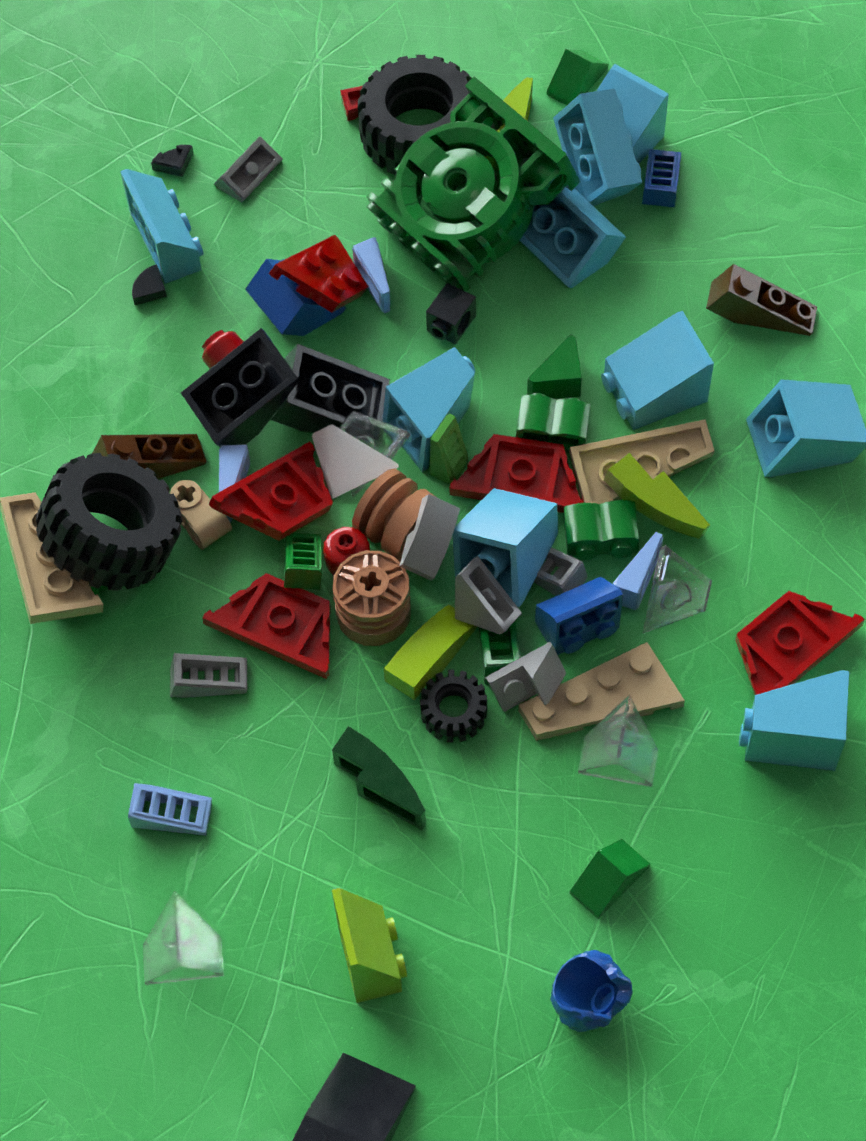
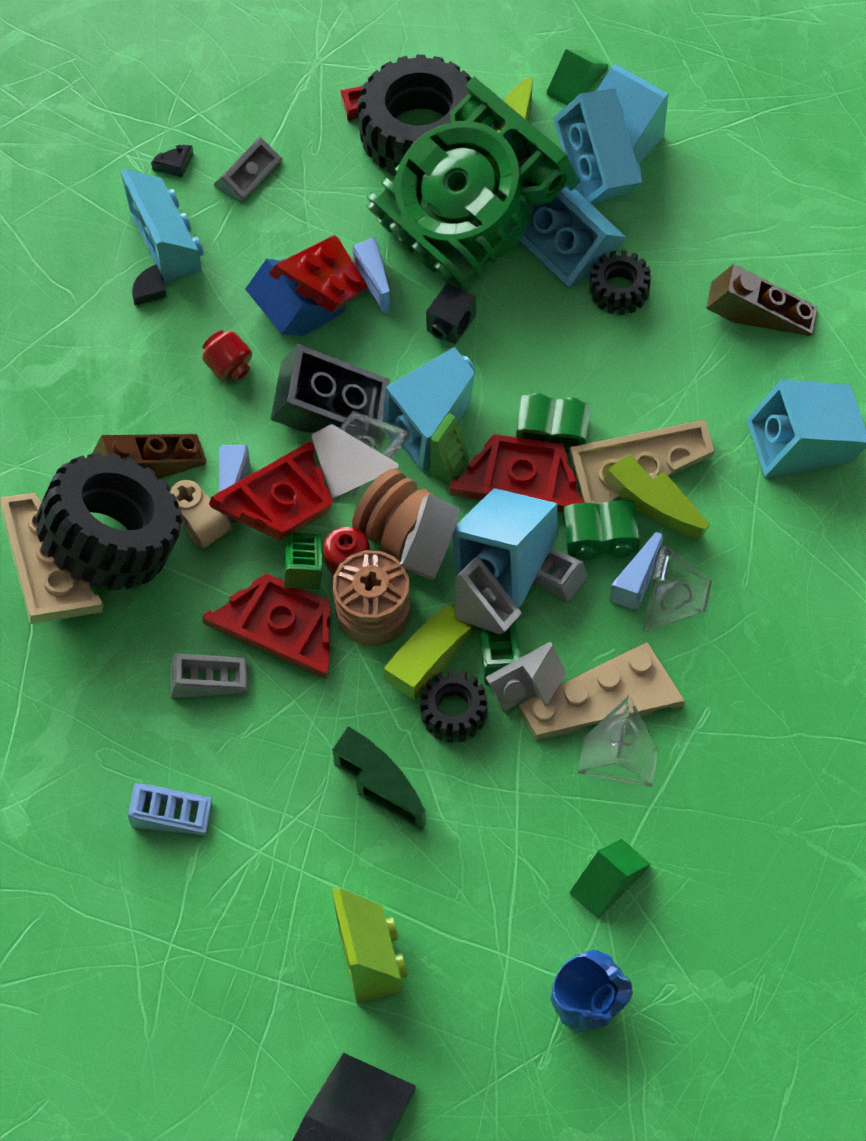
(181, 946): clear slope -> none
(241, 391): black slope -> none
(559, 374): green slope -> none
(580, 615): blue slope -> none
(620, 297): none -> black tyre
(659, 194): blue slope -> none
(659, 373): medium azure slope -> none
(791, 640): red wing -> none
(798, 723): medium azure slope -> none

